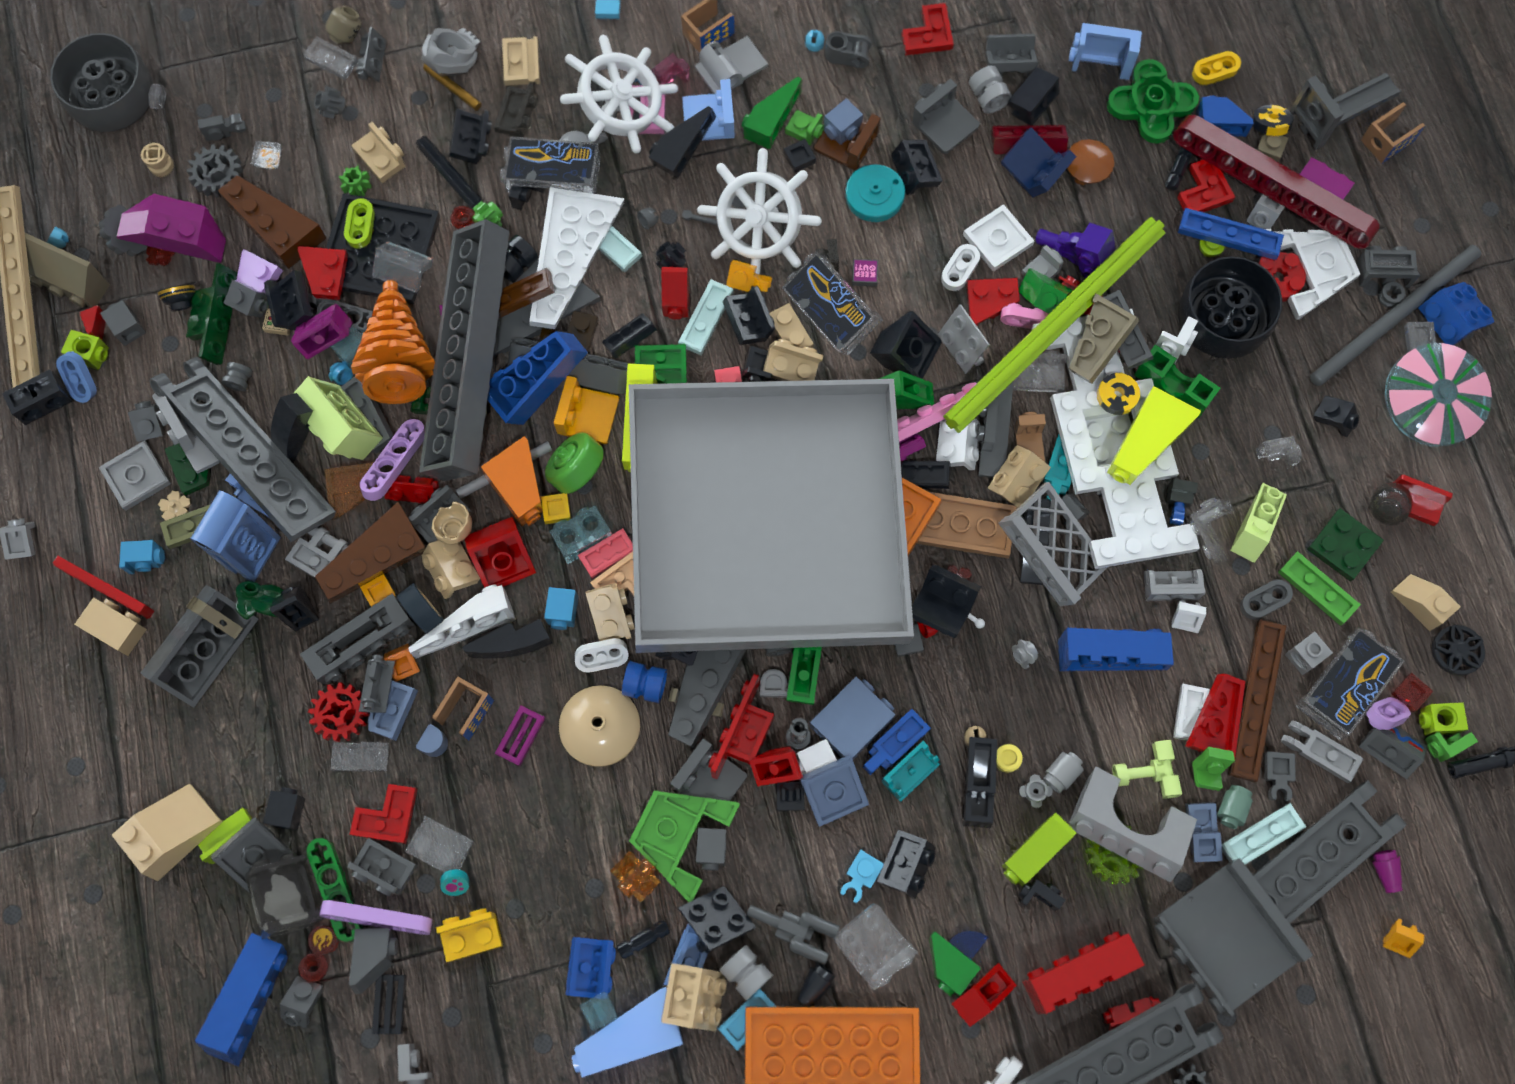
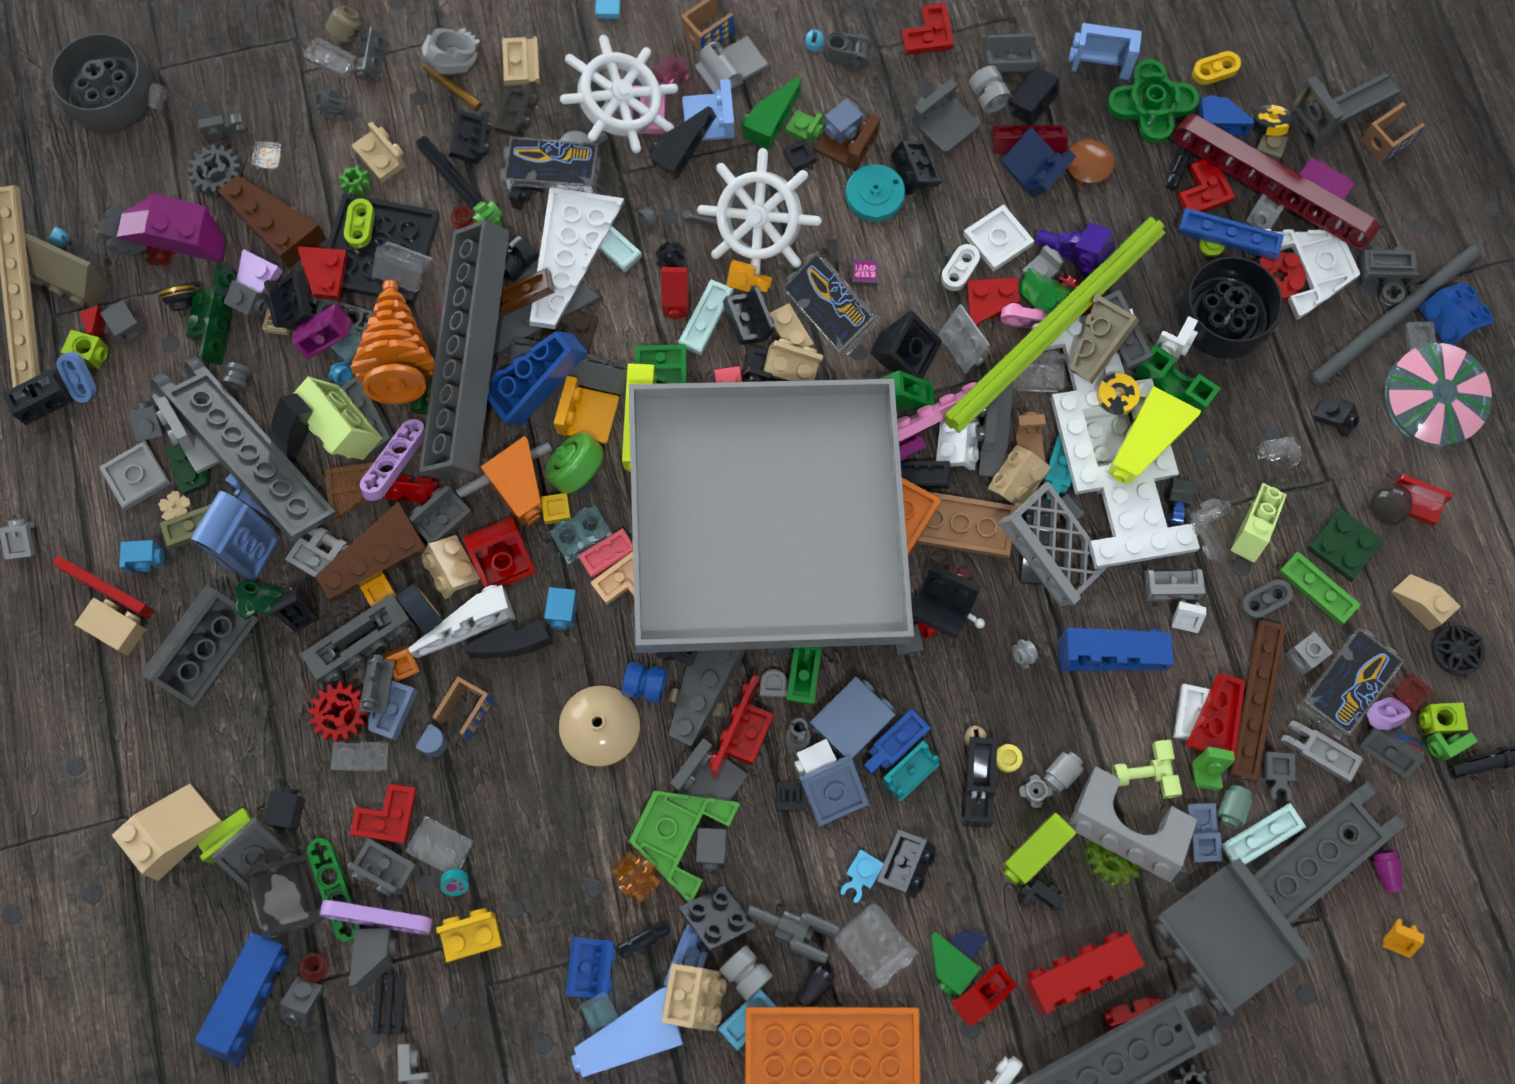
(157, 159): tan wheel -> none
(214, 617): dark tan piece -> none
(323, 940): clear red tile -> none
(452, 523): tan hair -> none
(529, 741): magenta tile -> none
(601, 656): white plate -> none
(608, 612): tan bracket -> none
(629, 336): black plate -> none
(775, 766): red slope -> none

